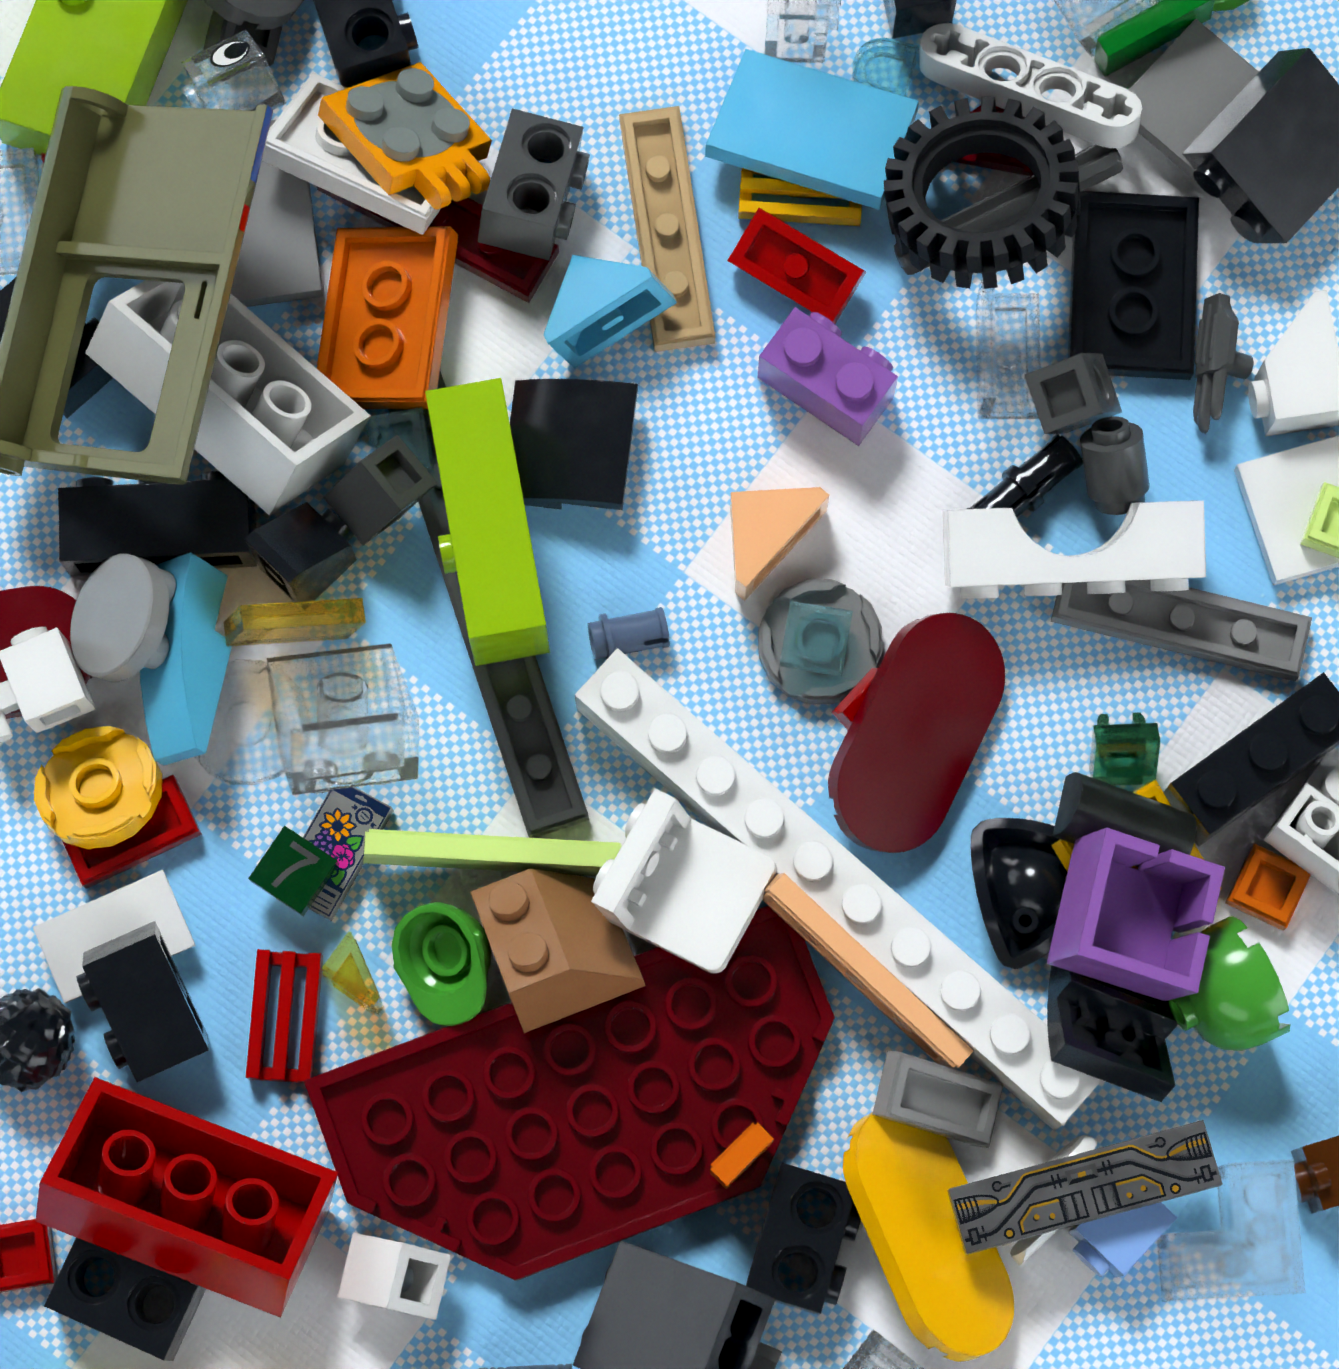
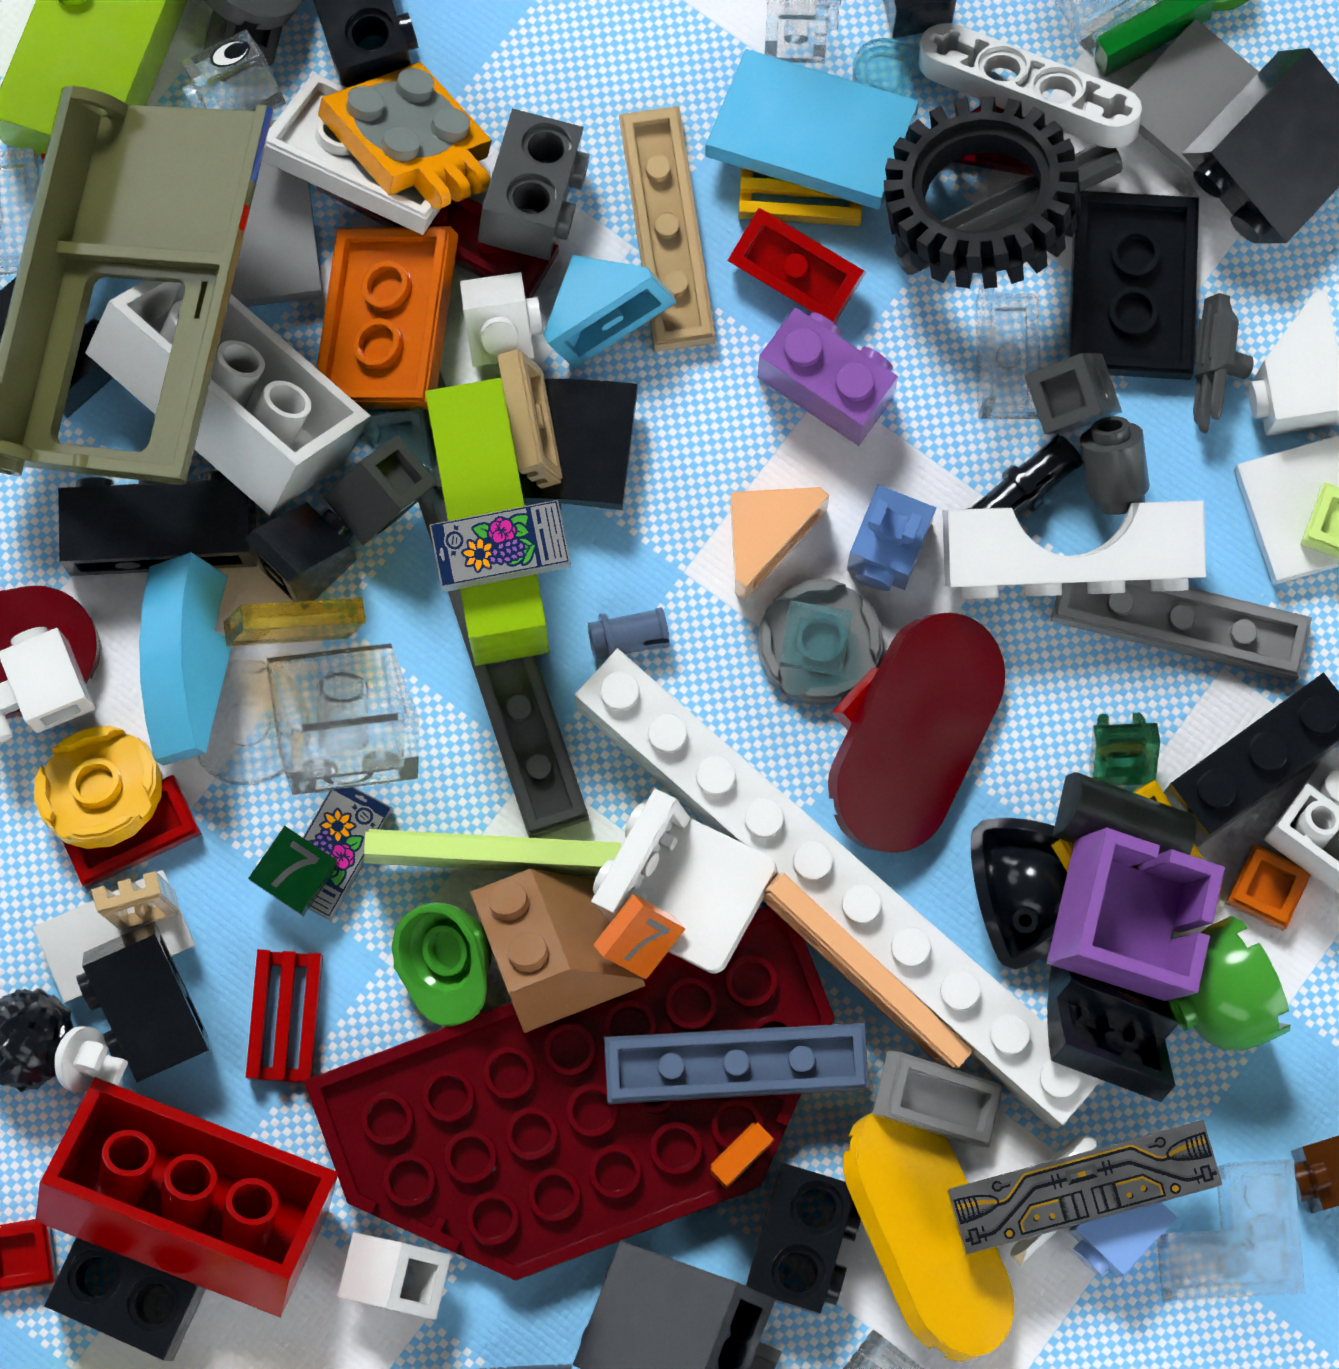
(84, 1056): none -> white plate
(122, 618): light grey tile -> none
(131, 895): none -> tan tile
(350, 975): clear yellow slope -> none
(499, 317): none -> white brick
(500, 546): none -> tile
(530, 418): none -> tan tile
(639, 936): none -> orange tile
(736, 1063): none -> sand blue tile
(890, 539): none -> medium blue brick

